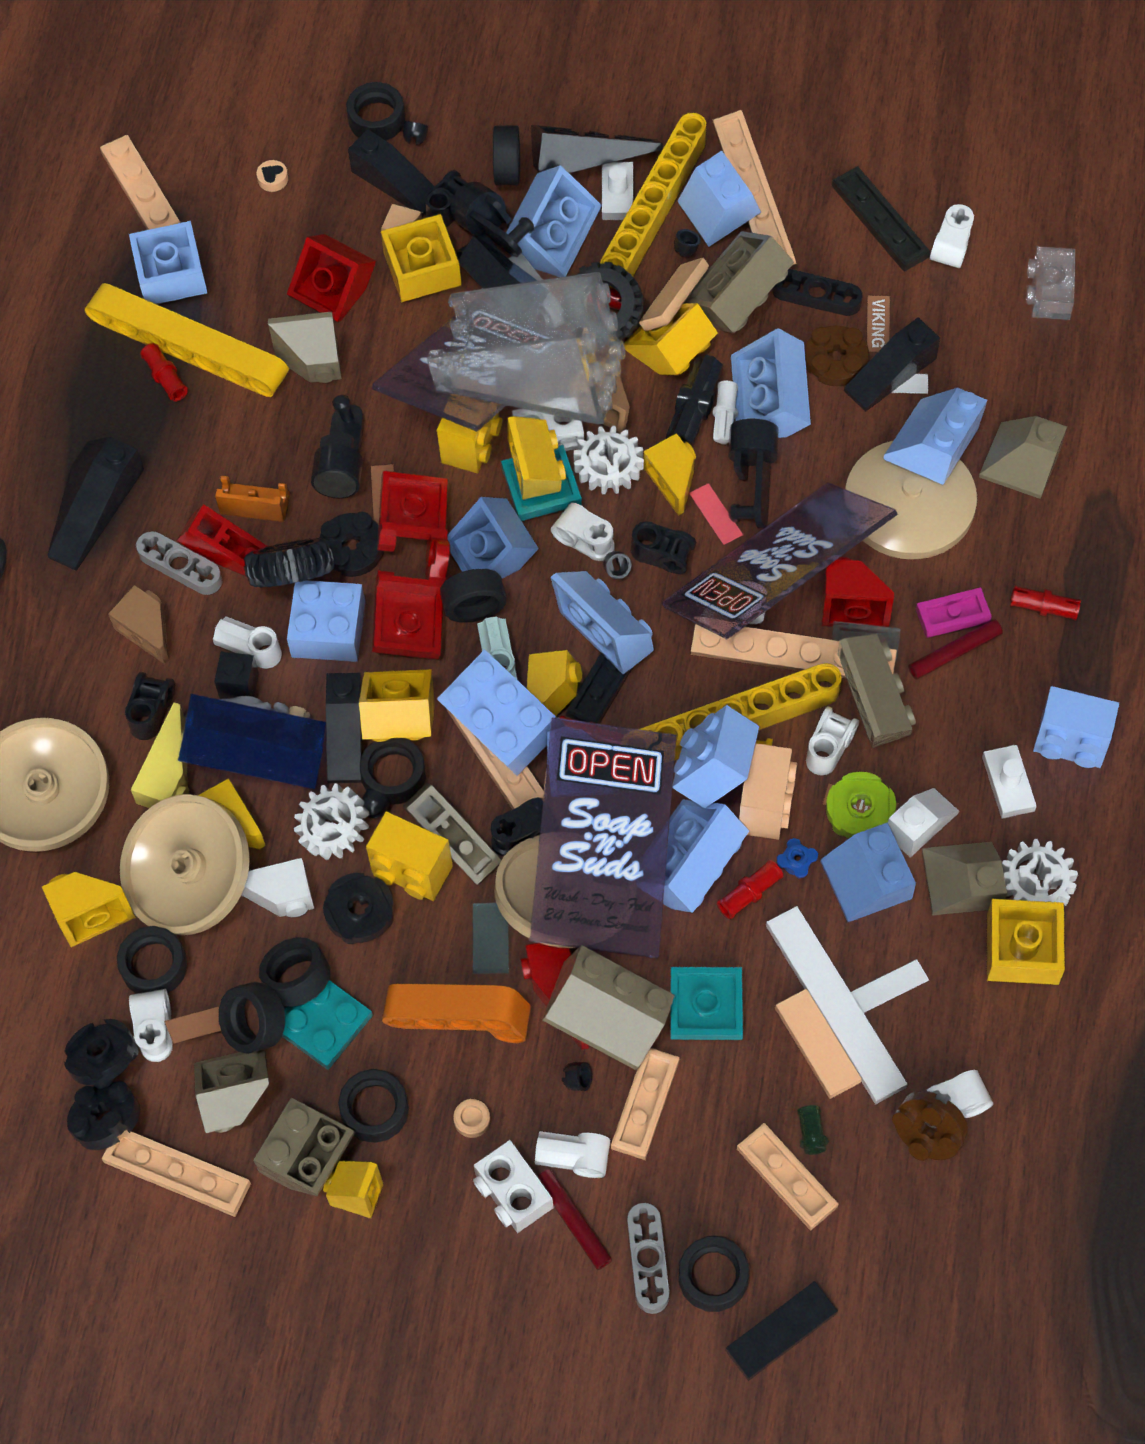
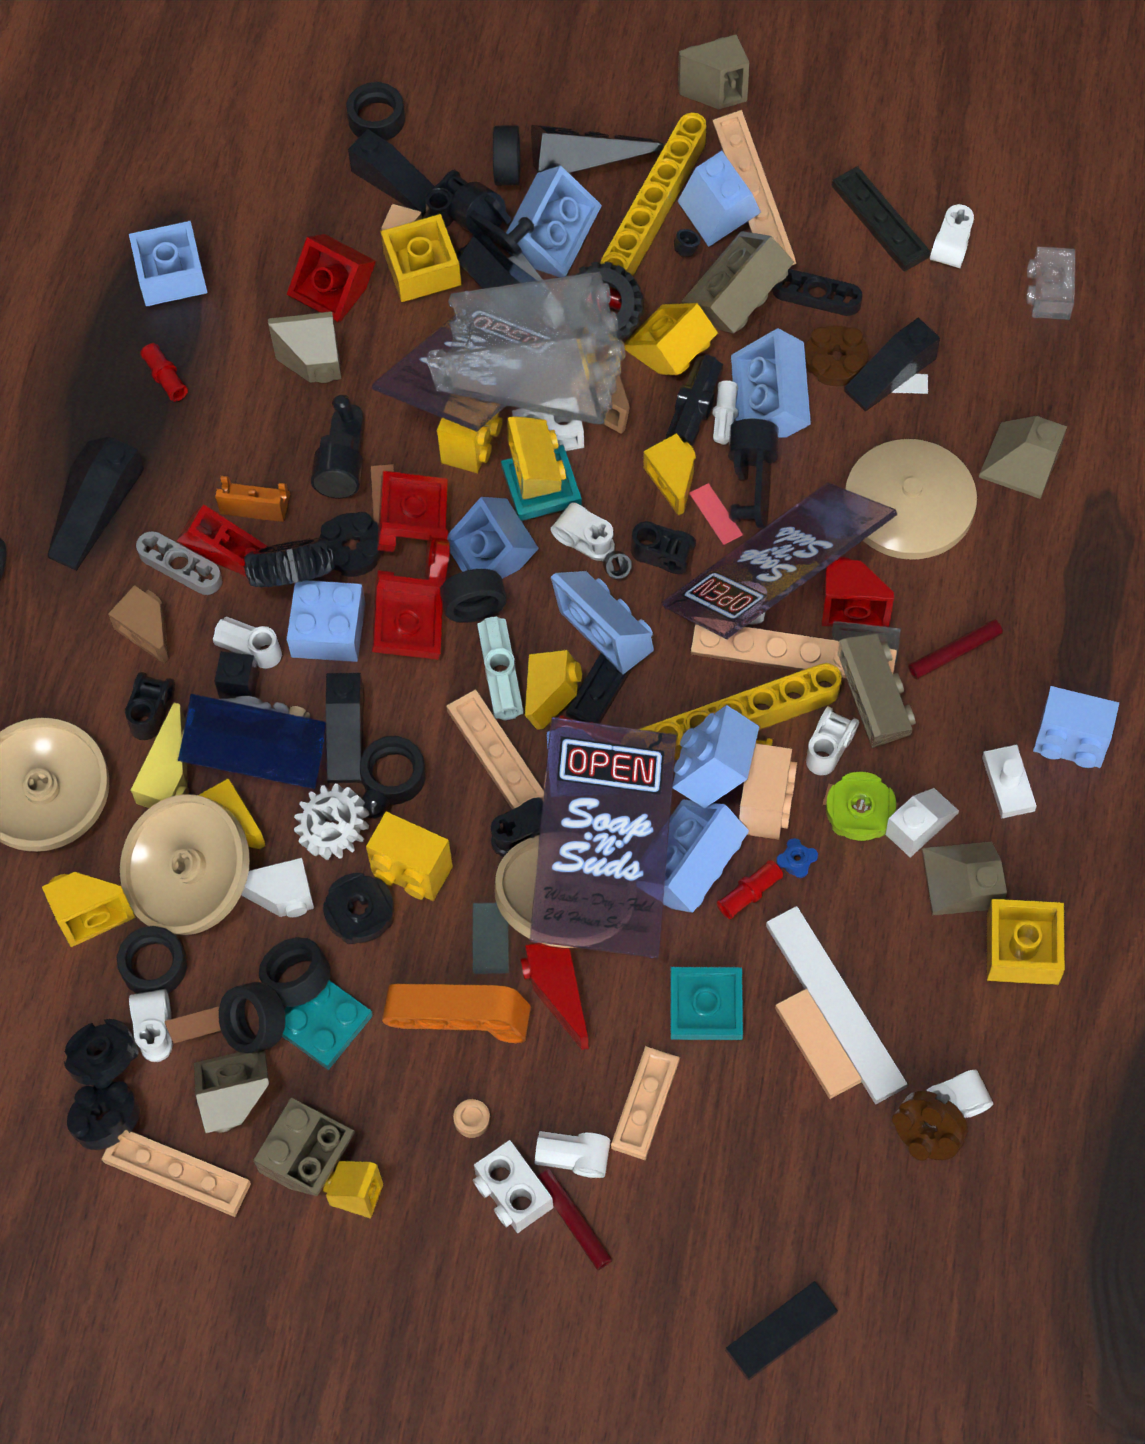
(138, 183): light nougat plate -> none
(187, 340): yellow beam -> none
(272, 175): light nougat tile -> none
(366, 1079): black tyre -> none
(397, 705): yellow brick -> none
(416, 130): black hinge -> none
(466, 846): dark tan slope -> none
(499, 712): light blue brick -> none
(577, 1076): black hinge -> none
(608, 1007): slope -> none
(616, 190): white tile -> none
(622, 453): white gear -> none
(661, 1283): light grey beam -> none
(674, 294): light nougat tile -> none
(714, 73): none -> dark tan slope
(720, 1245): black tyre -> none
(787, 1176): light nougat tile -> none
(812, 1132): clear green pin -> none
(869, 873): medium blue slope -> none
(878, 322): nougat sticker -> none
(890, 986): white sticker -> none
(937, 434): light blue slope -> none
(953, 612): dark pink plate -> none
(1045, 602): red pin -> none
(1049, 866): white gear -> none

